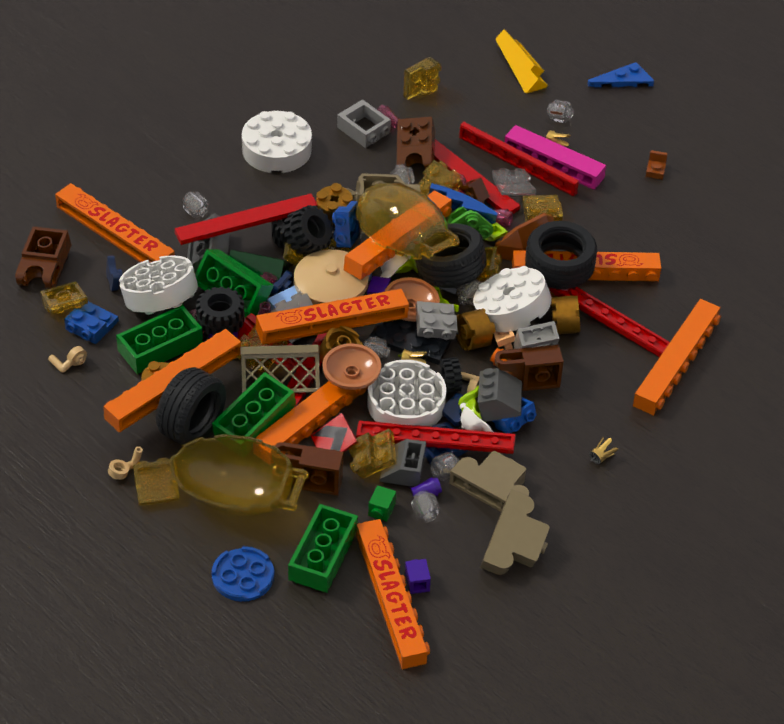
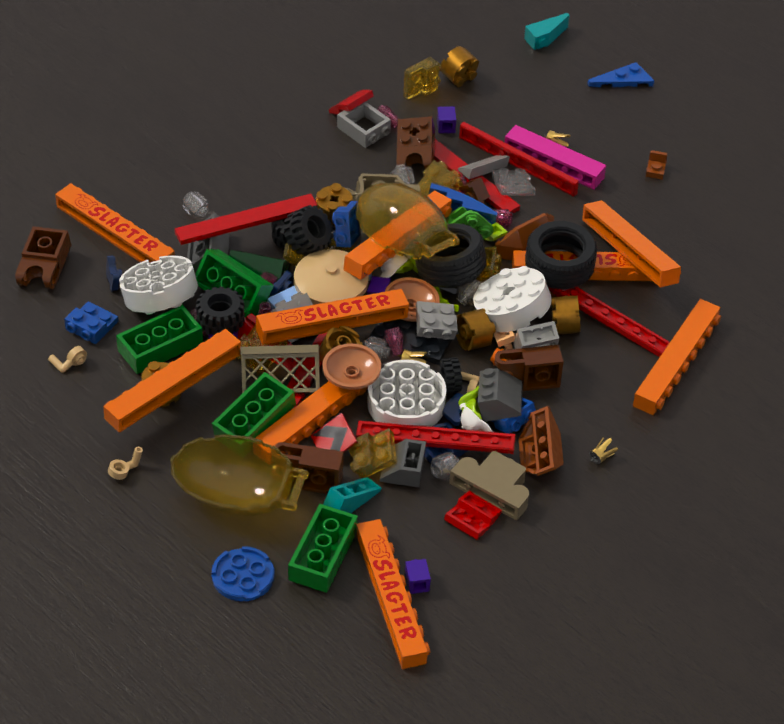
(63, 298): clear yellow plate -> none
(155, 482): clear yellow plate -> none
(190, 405): black tyre -> none
(276, 141): white brick -> none
(352, 101): none -> red slope
(352, 494): none -> teal slope
(382, 503): green brick -> none
(395, 340): none -> clear pink cone
(425, 506): clear head -> none
(431, 485): dark purple cone -> none
(446, 119): none -> dark purple brick
(459, 66): none -> pearl gold brick
(473, 515): none -> red slope
(484, 166): none -> light grey slope
(515, 536): dark tan brick -> none
(522, 63): yellow wedge -> none
(539, 204): clear yellow plate -> none
(541, 443): none -> dark orange wedge
(546, 31): none -> teal slope
(560, 111): clear head -> none
(631, 244): none -> orange brick

